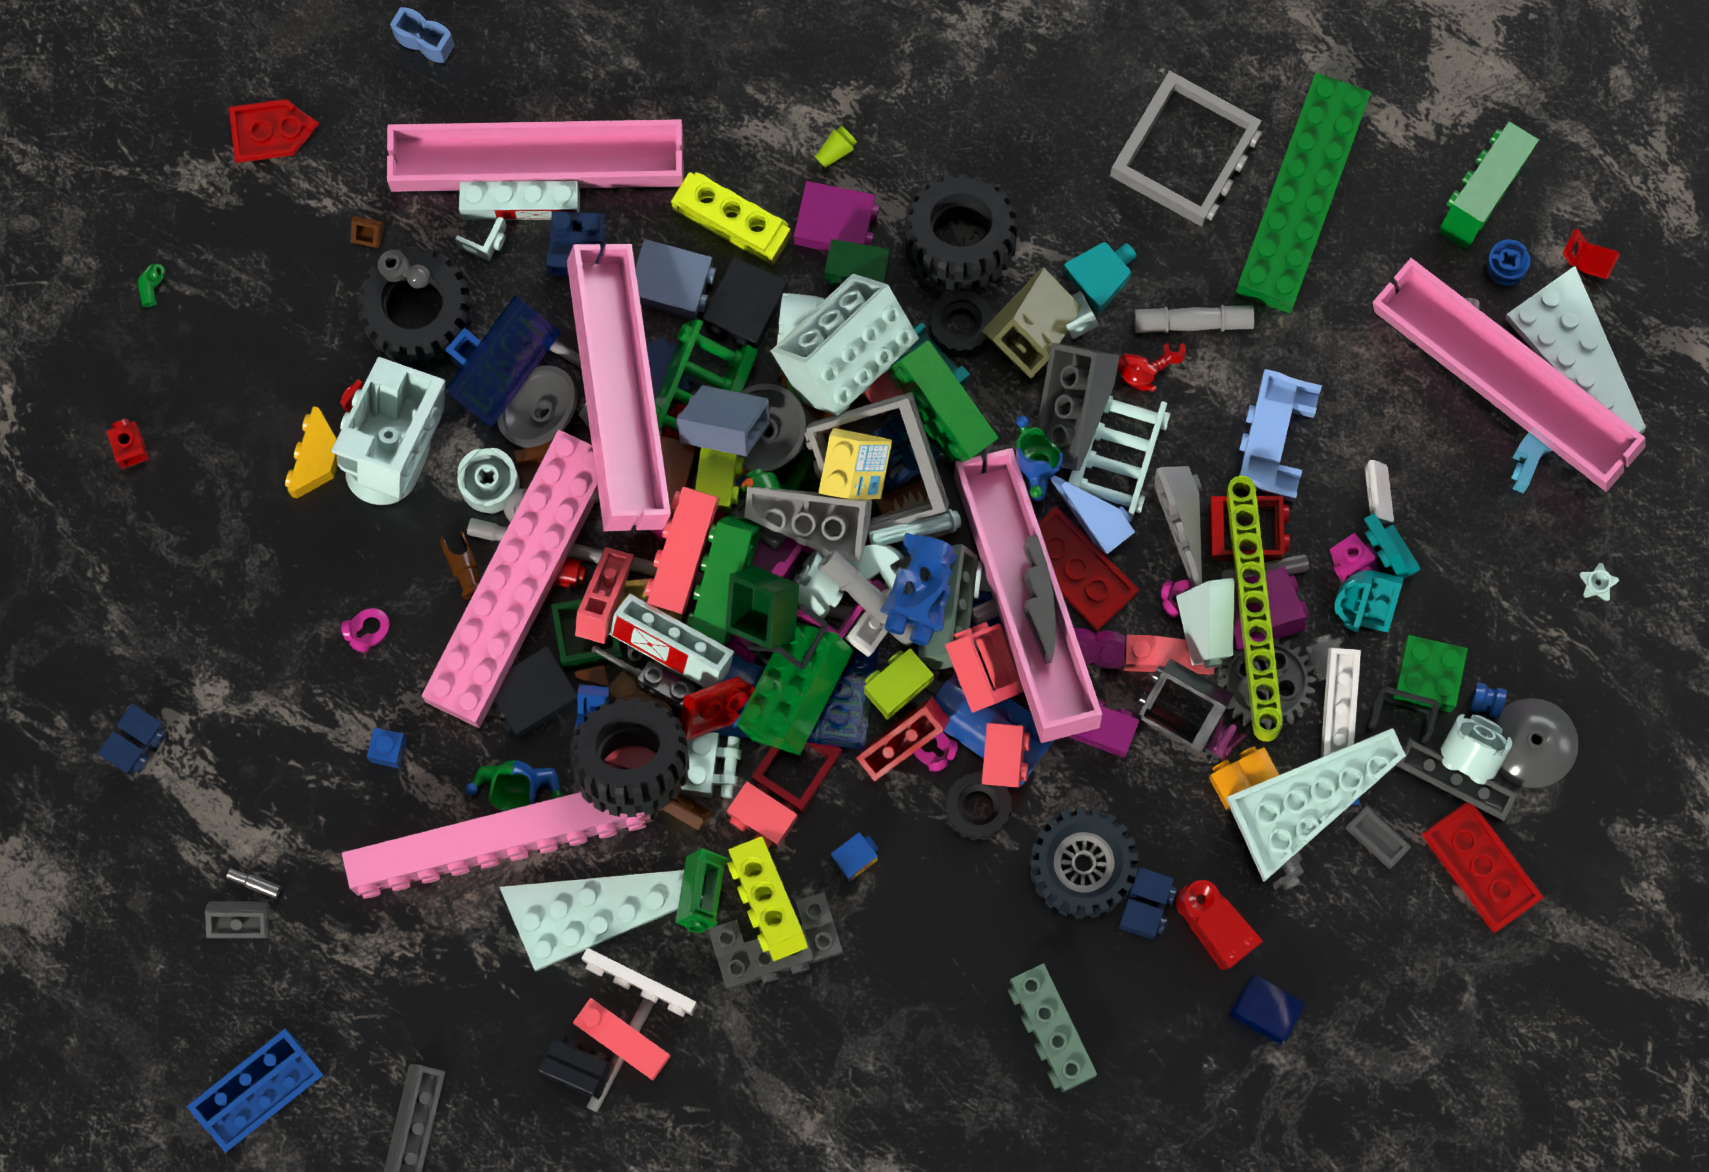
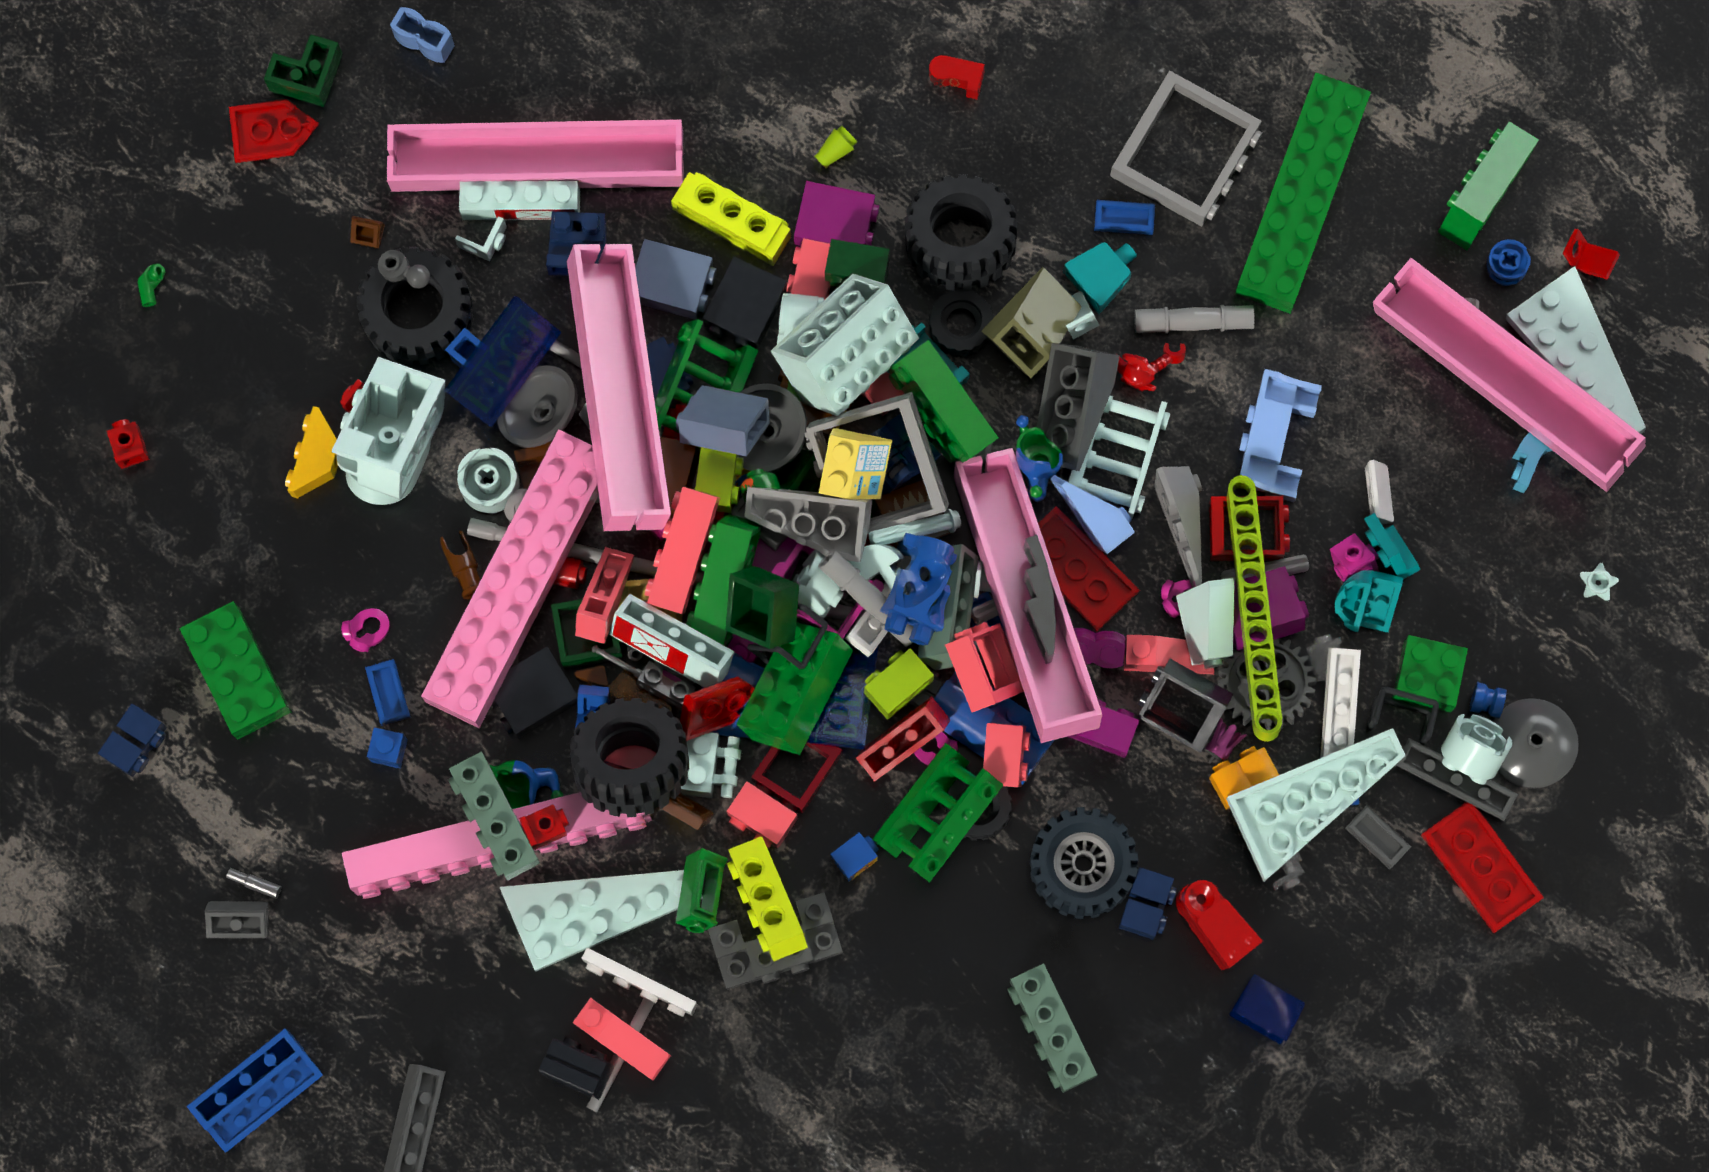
(235, 670): none -> green brick
(309, 78): none -> dark green brick
(387, 692): none -> blue tile
(494, 817): none -> sand green brick
(540, 837): none -> red brick
(810, 269): none -> coral brick
(920, 802): none -> green fence
(957, 73): none -> red leg
(1124, 217): none -> blue tile

